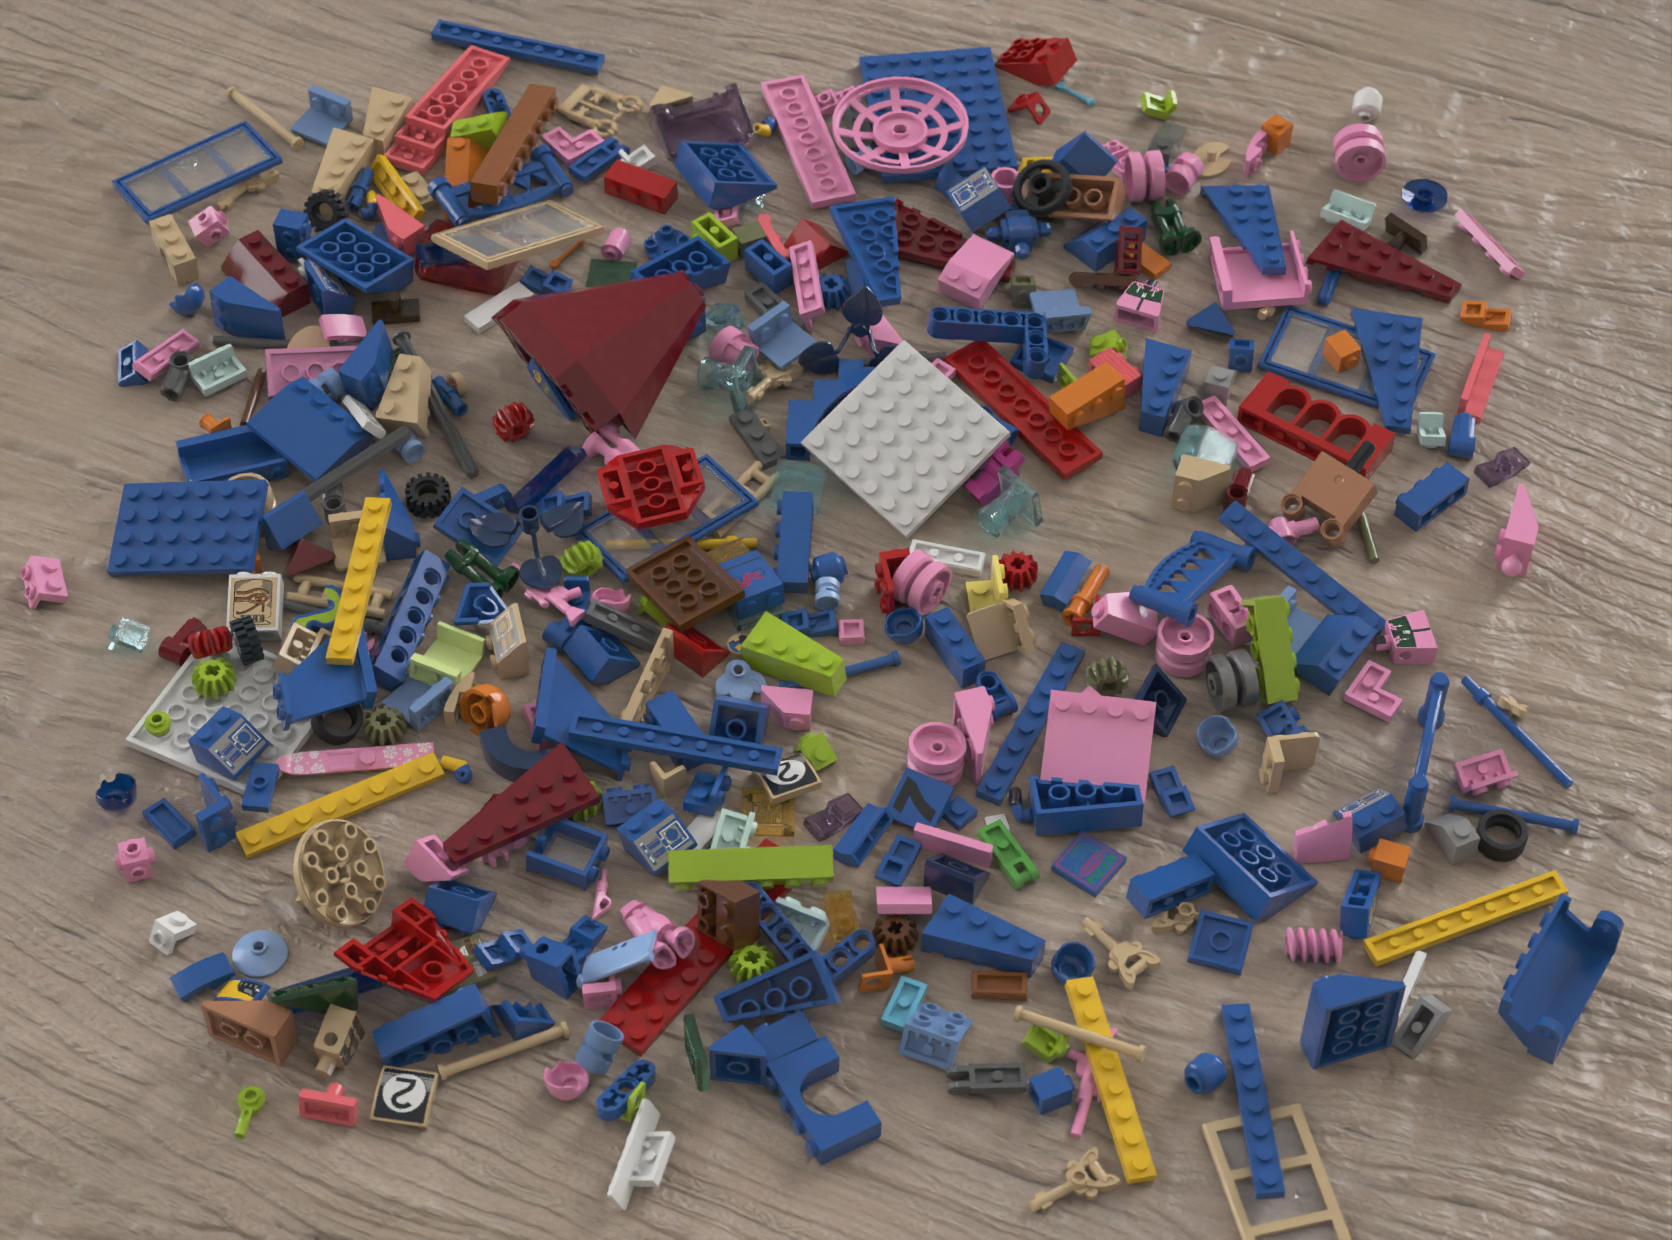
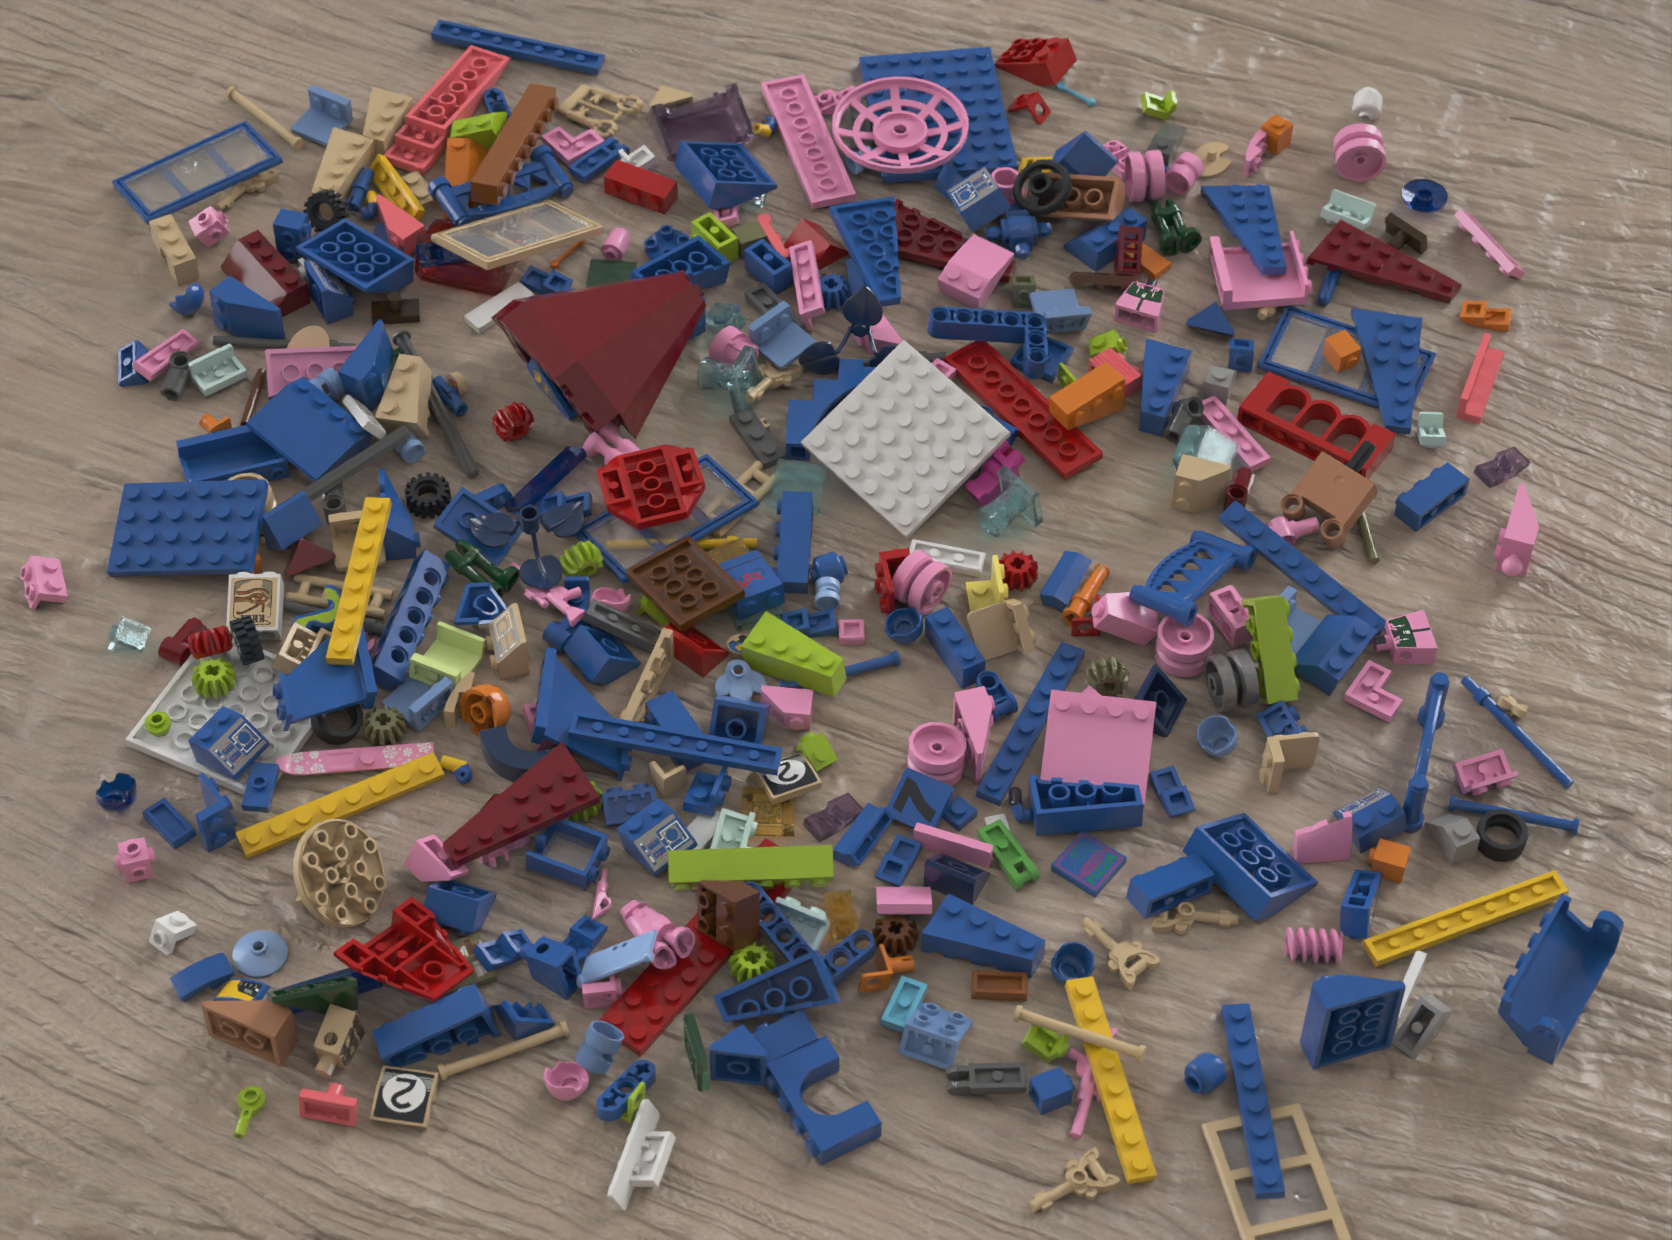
(343, 326): bright pink slope -> none
(1220, 942): blue tile -> none
(1462, 437): blue piece -> none

